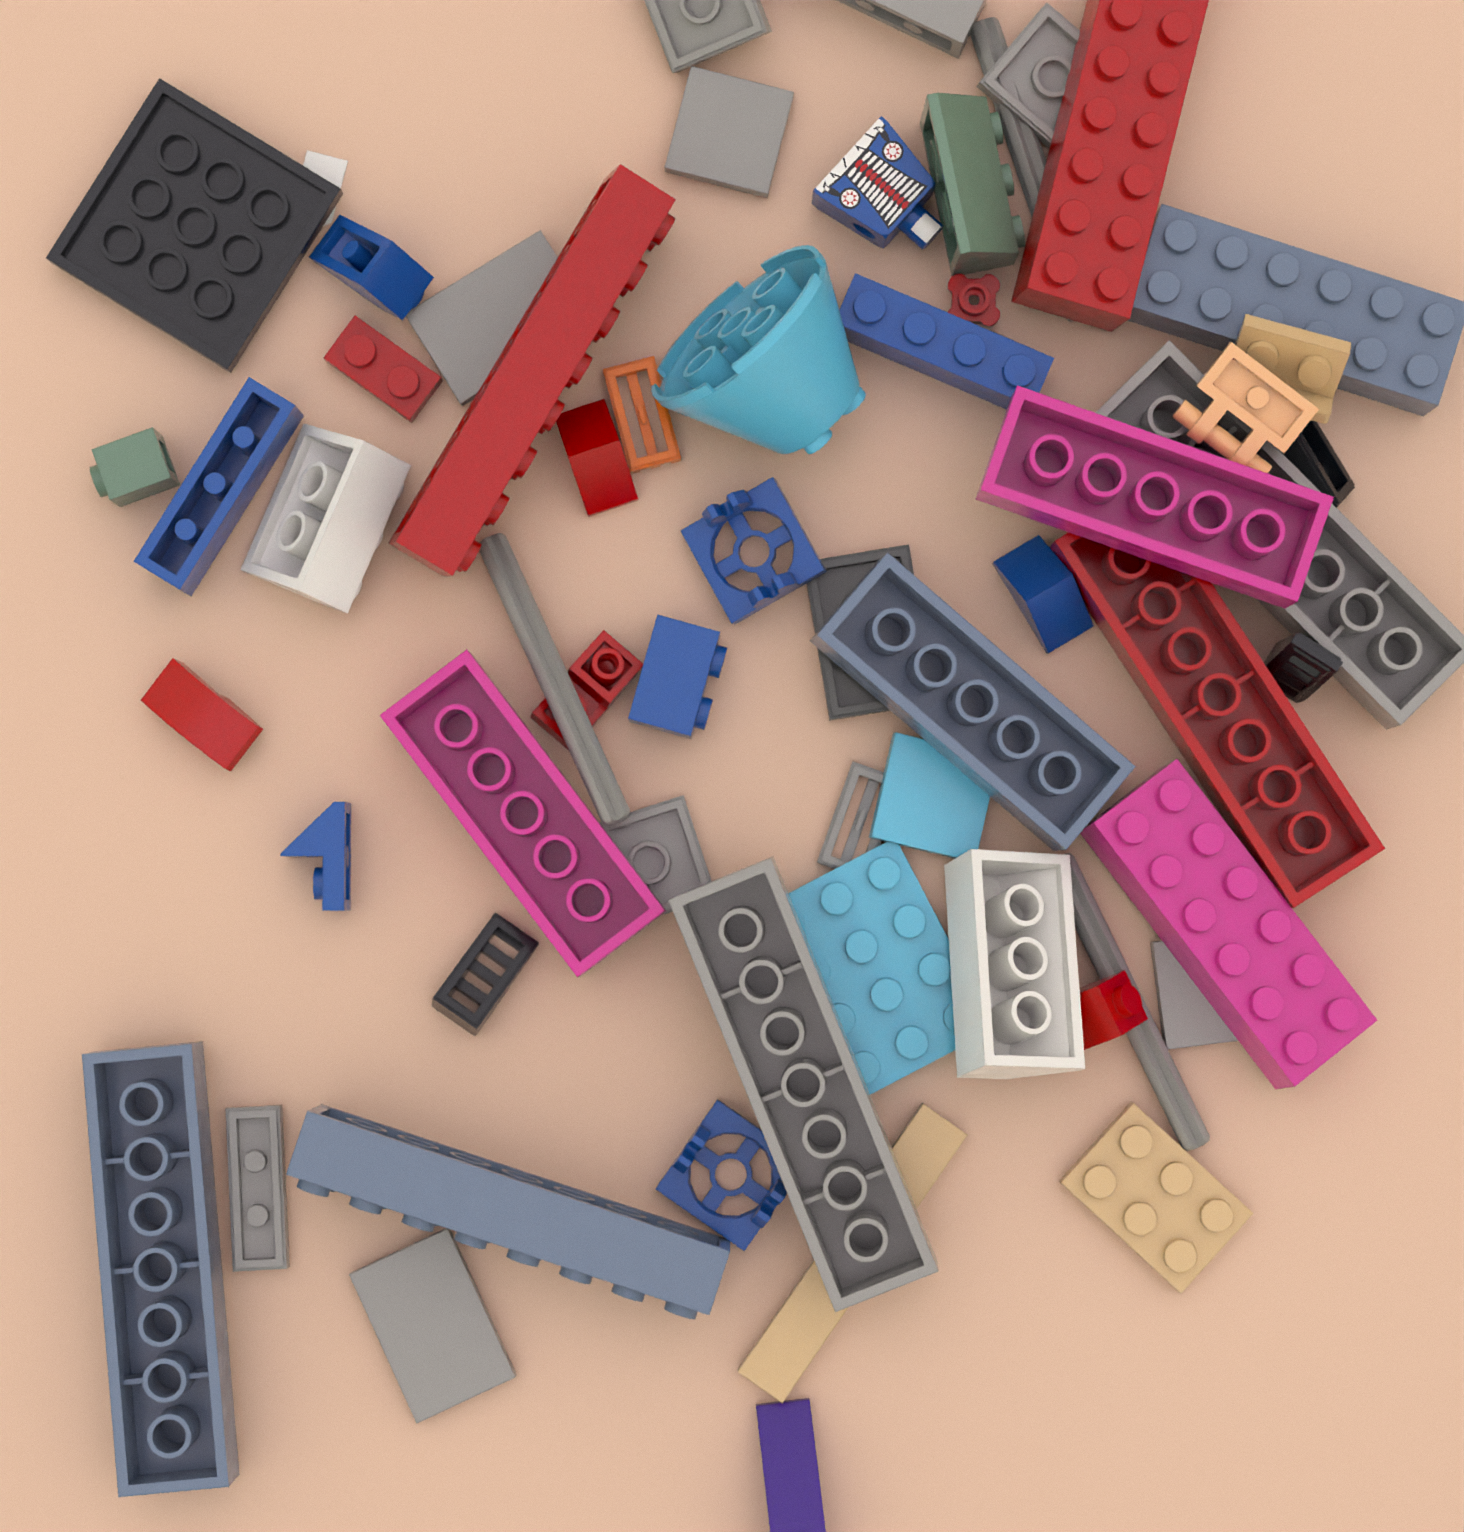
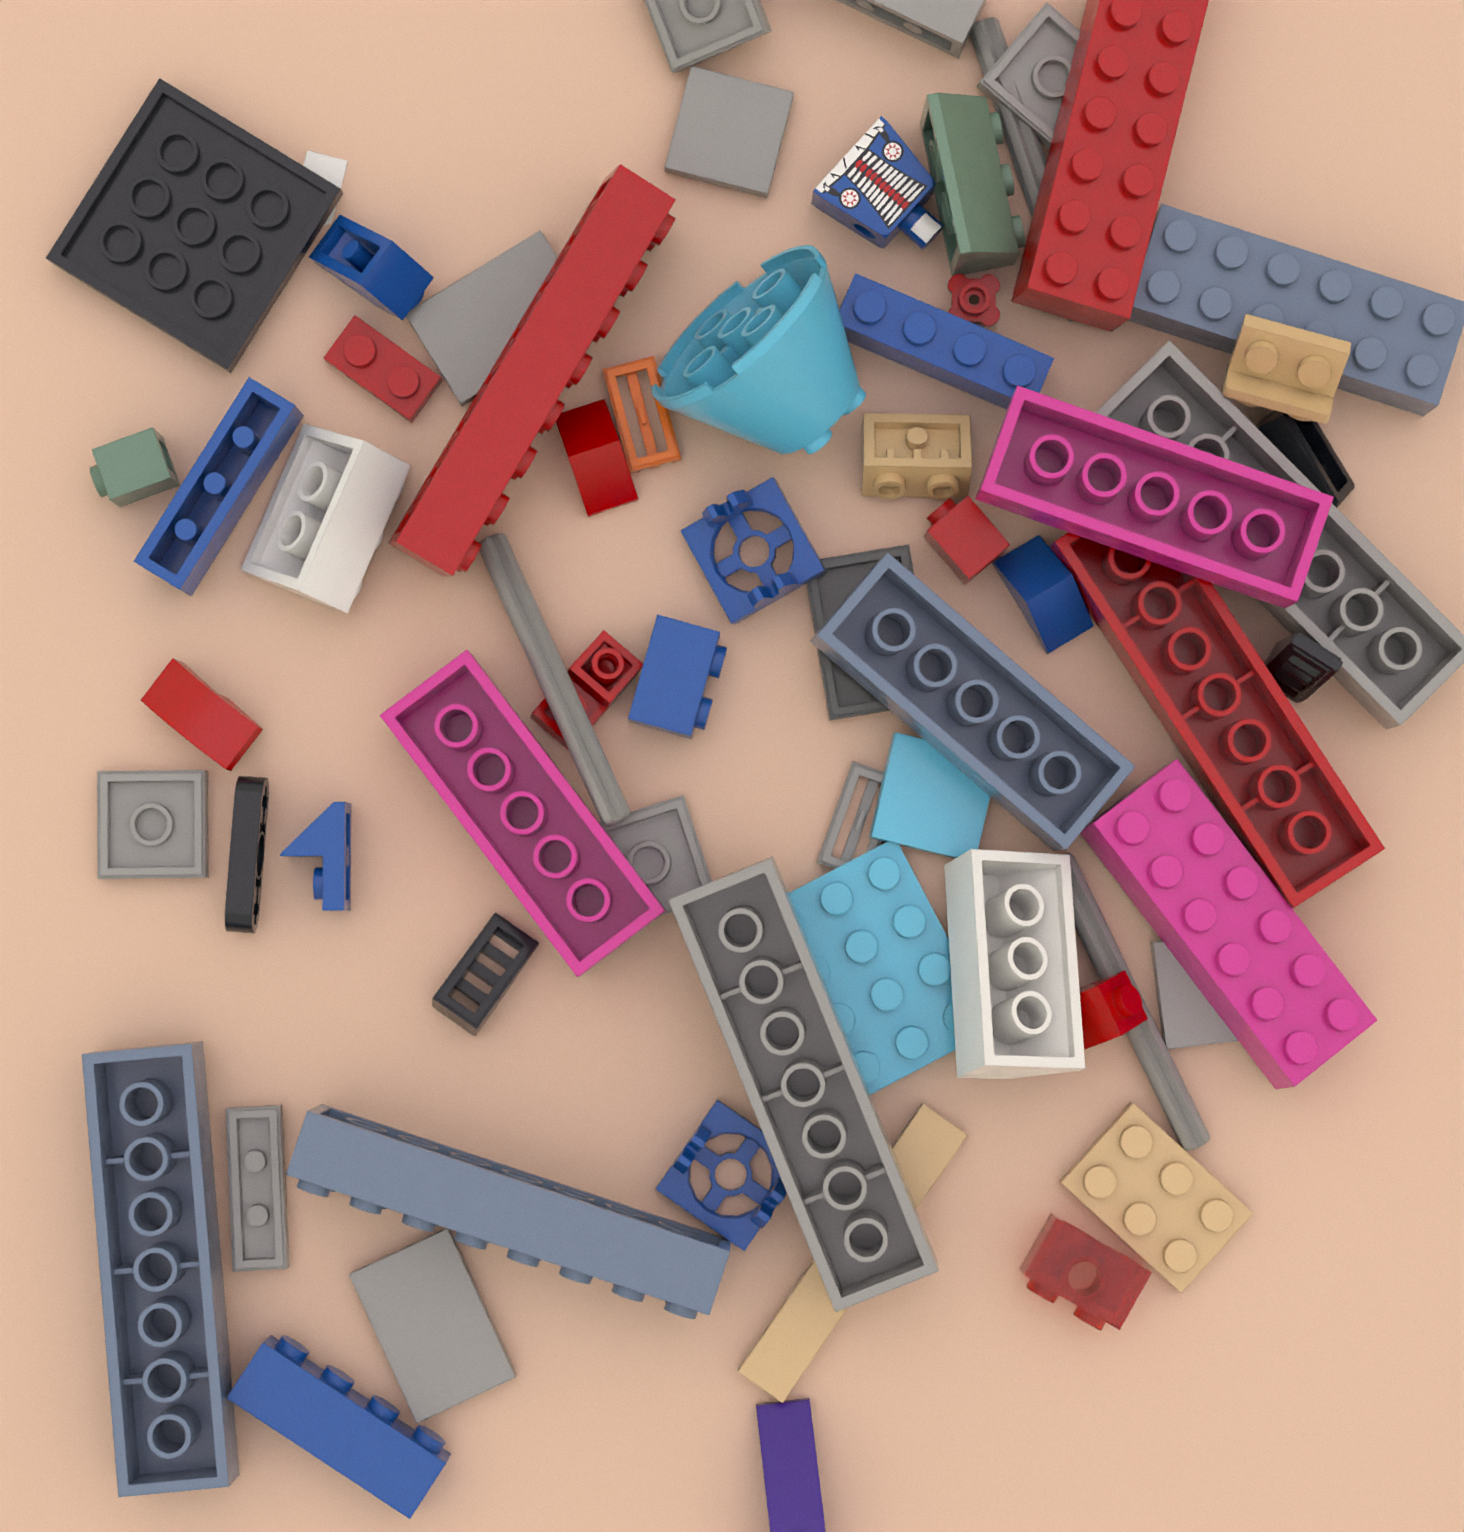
(152, 824): none -> light grey tile
(246, 854): none -> black beam
(340, 1424): none -> blue brick
(916, 455): none -> tan bracket
(964, 538): none -> red brick
(1116, 1279): none -> clear red brick
(1255, 398): light nougat plate -> none

